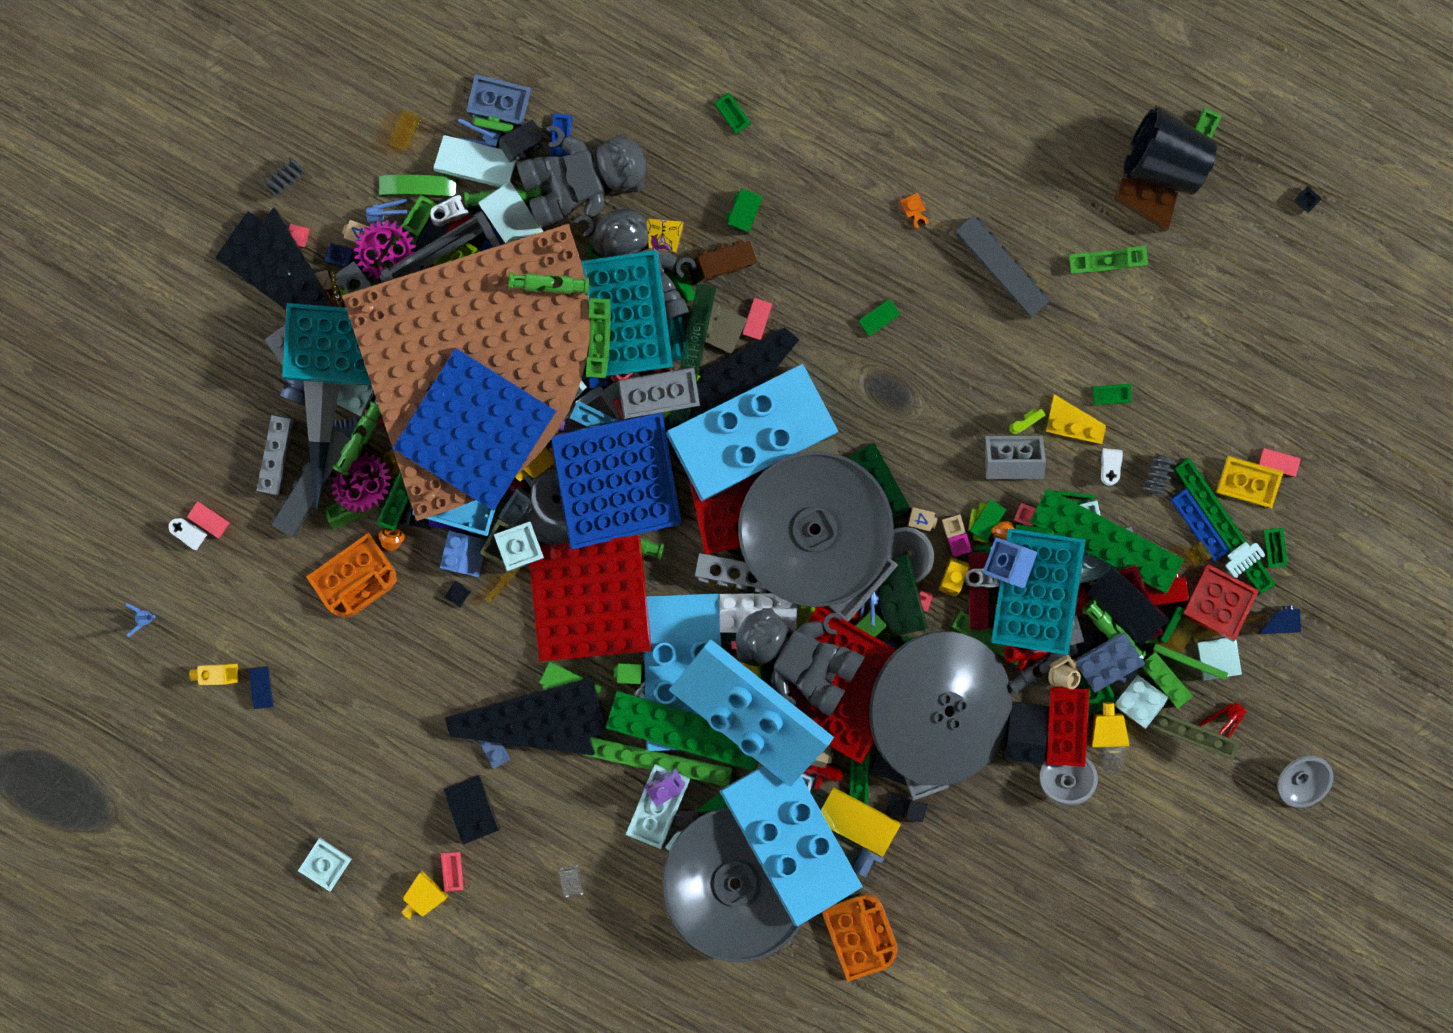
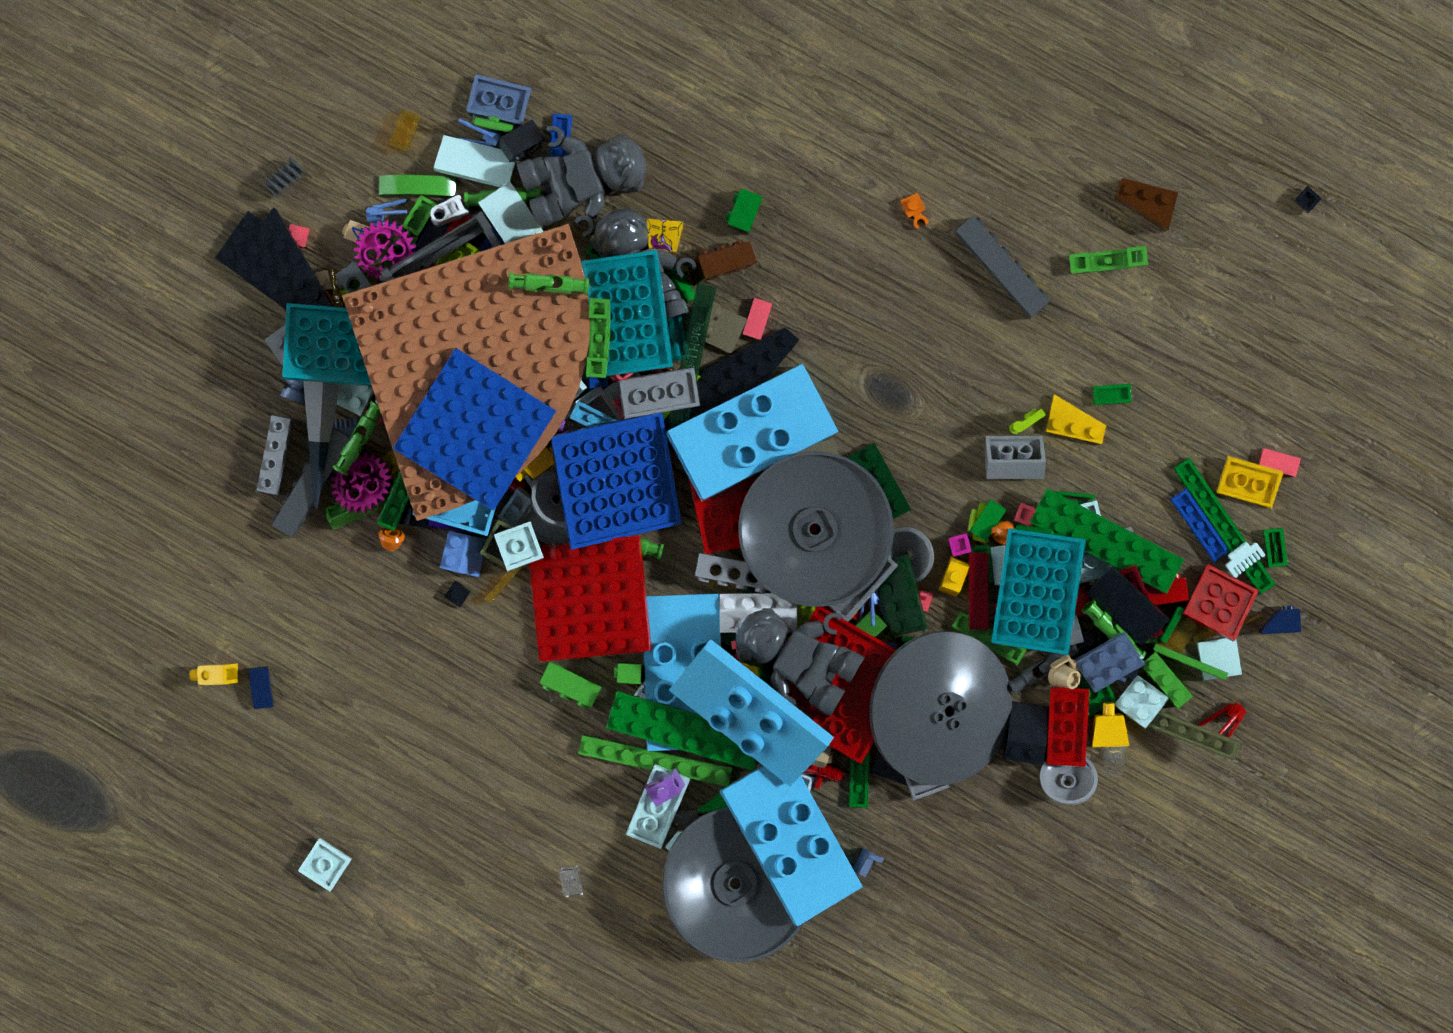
(142, 618): medium blue plant -> none
(190, 534): white piece -> none
(208, 519): coral tile -> none
(341, 256): dark blue slope -> none
(354, 578): orange plate -> none
(422, 896): yellow torso -> none
(452, 871): coral tile -> none
(471, 809): black slope -> none
(495, 753): sand blue plate -> none
(547, 719): black wing -> none
(732, 113): green tile -> none
(859, 822): yellow tile -> none
(861, 935): orange plate -> none
(879, 317): green tile -> none
(906, 808): black slope -> none
(922, 519): tan brick -> none
(953, 526): tan plate -> none
(983, 579): white piece -> none
(1010, 562): medium blue slope -> none
(1016, 653): red piece -> none
(1111, 462): white piece -> none
(1159, 475): dark grey piece -> none
(1169, 153): black cone -> none
(1198, 554): clear yellow plate -> none
(1208, 122): bright green plate -> none
(1305, 781): light grey dish -> none

